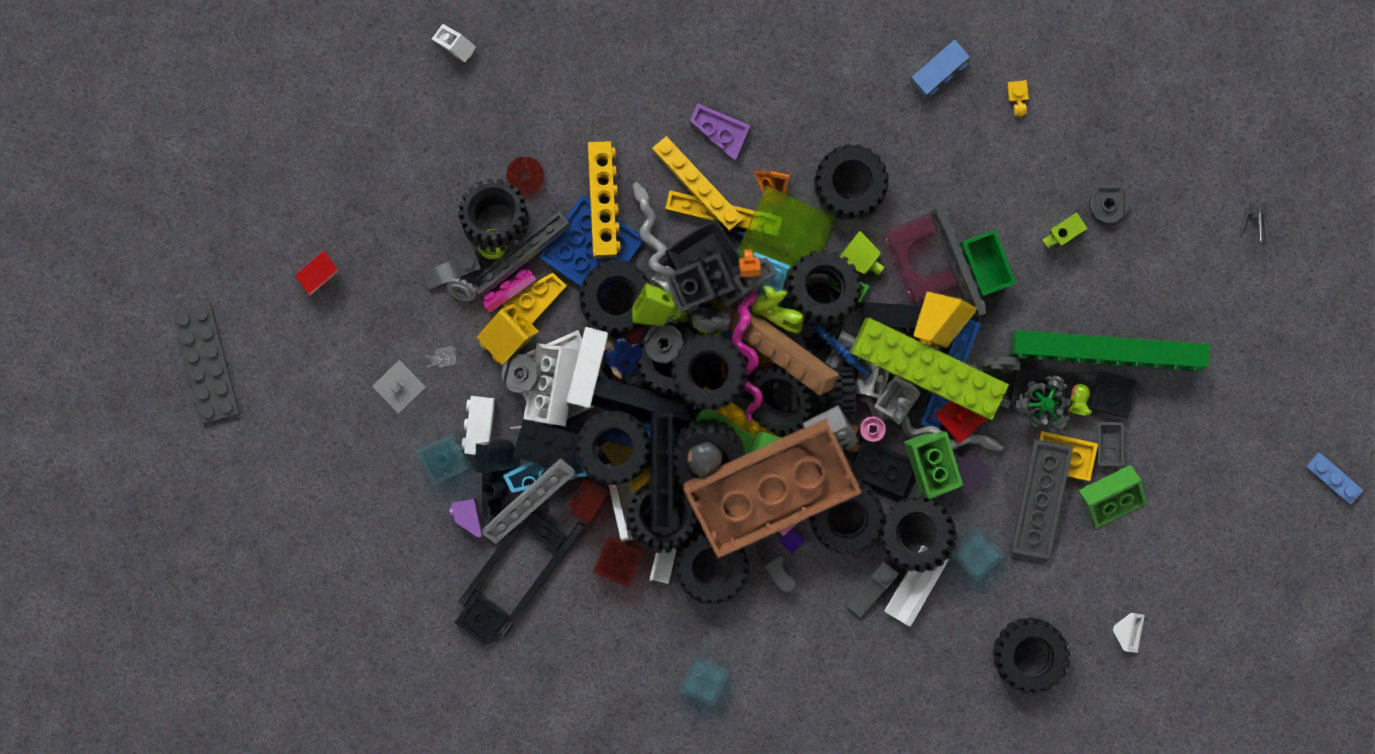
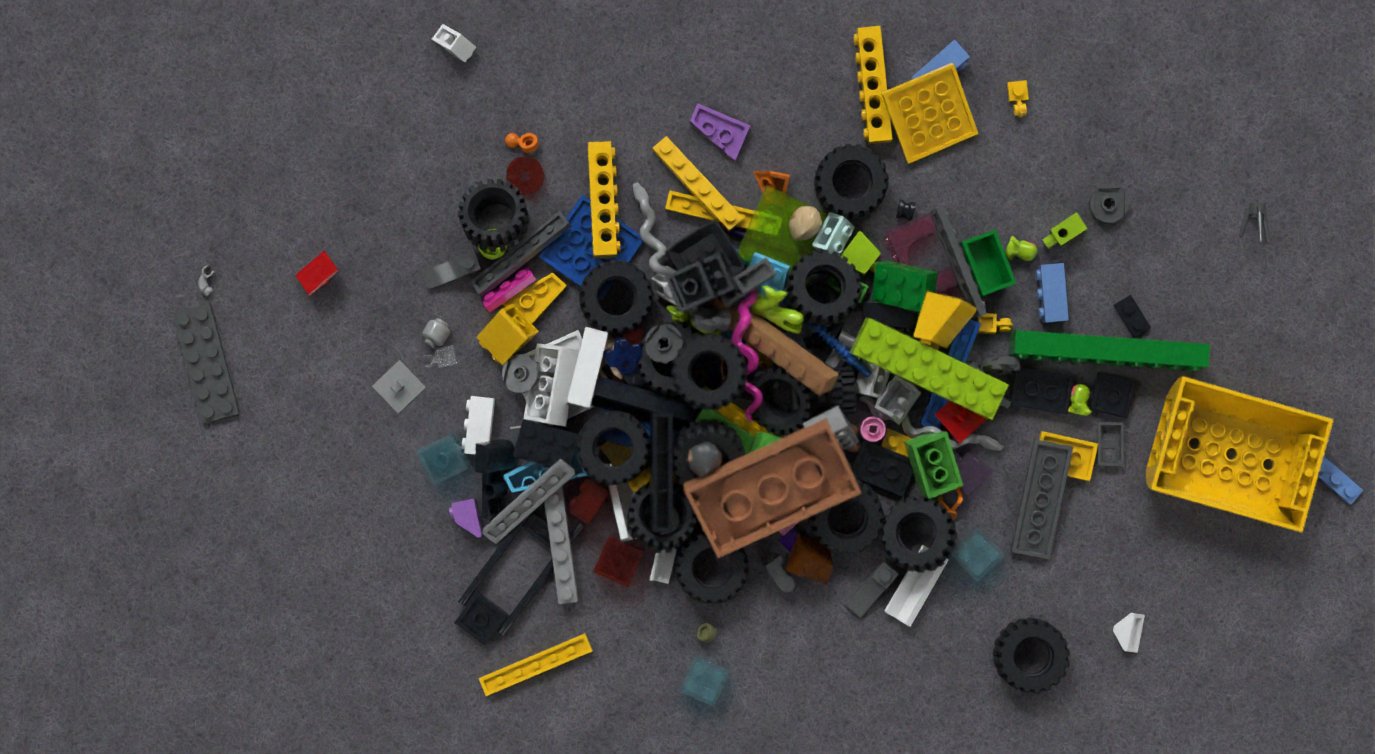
(202, 283): none -> light grey arm
(436, 332): none -> light grey head
(461, 289): light grey gear -> none
(512, 141): none -> orange plate
(535, 664): none -> yellow plate
(561, 547): none -> light grey plate
(654, 306): lime torso -> none
(706, 633): none -> olive tile
(748, 265): orange plate -> none
(805, 223): none -> tan hair
(810, 559): none -> reddish brown slope
(833, 234): none -> light aqua brick
(872, 36): none -> yellow brick
(895, 442): none -> yellow plate
(902, 285): none -> green piece
(905, 210): none -> black wheel
(930, 113): none -> yellow plate
(952, 512): none -> orange piece
(989, 324): none -> yellow plate
(1025, 250): none -> lime animal
(1052, 293): none -> medium blue brick
(1058, 403): dark grey plant -> none
(1113, 496): bright green slope -> none
(1132, 316): none -> black plate
(1256, 432): none -> yellow slope

